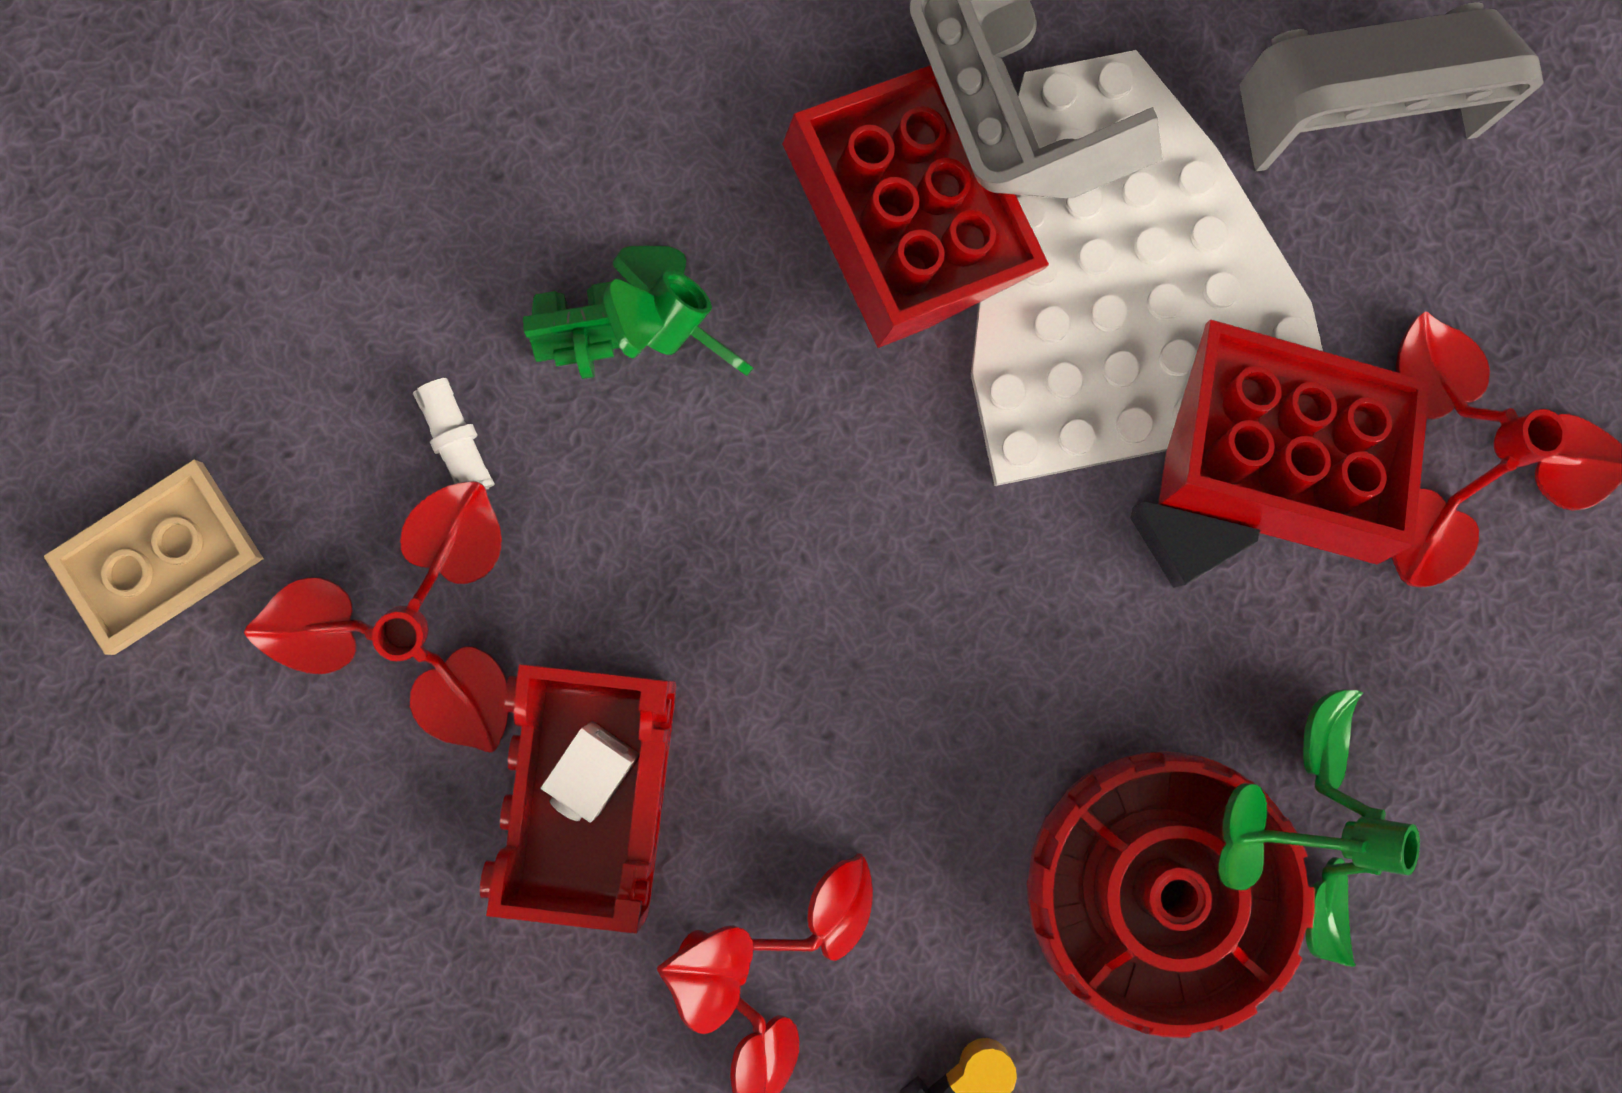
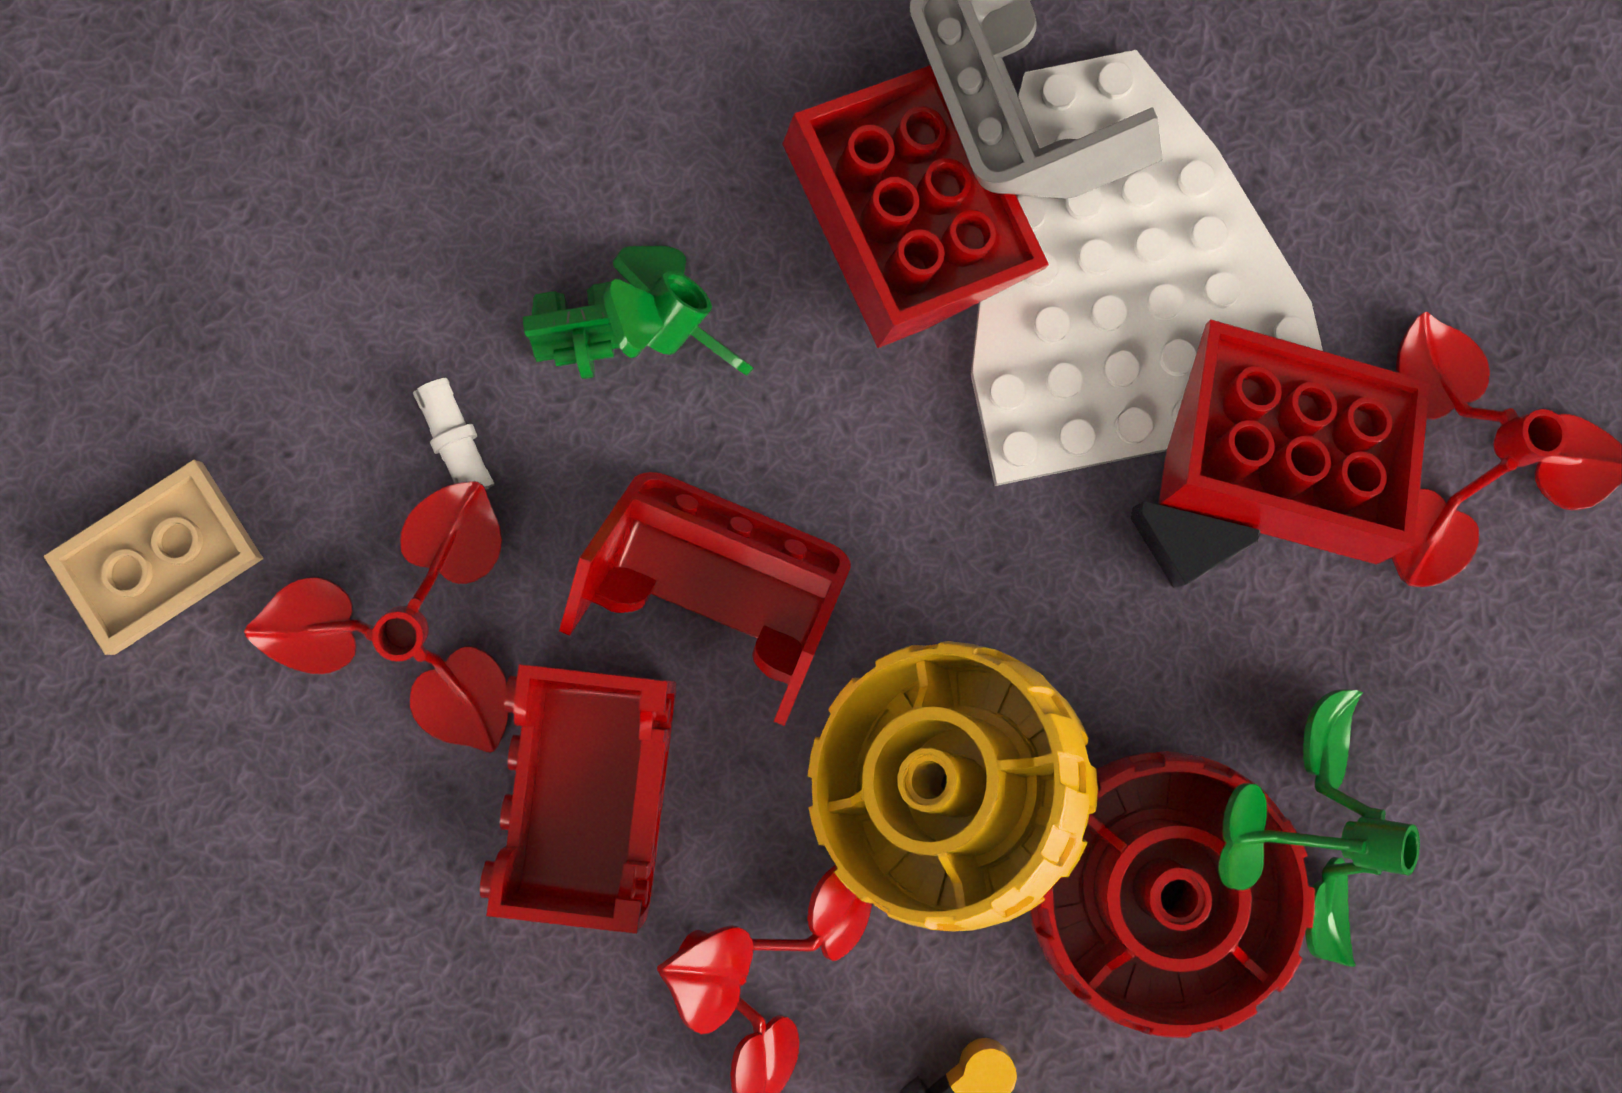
(589, 773): white brick -> none
(718, 564): none -> red windscreen
(1010, 798): none -> yellow wheel
(1387, 72): light grey windscreen -> none

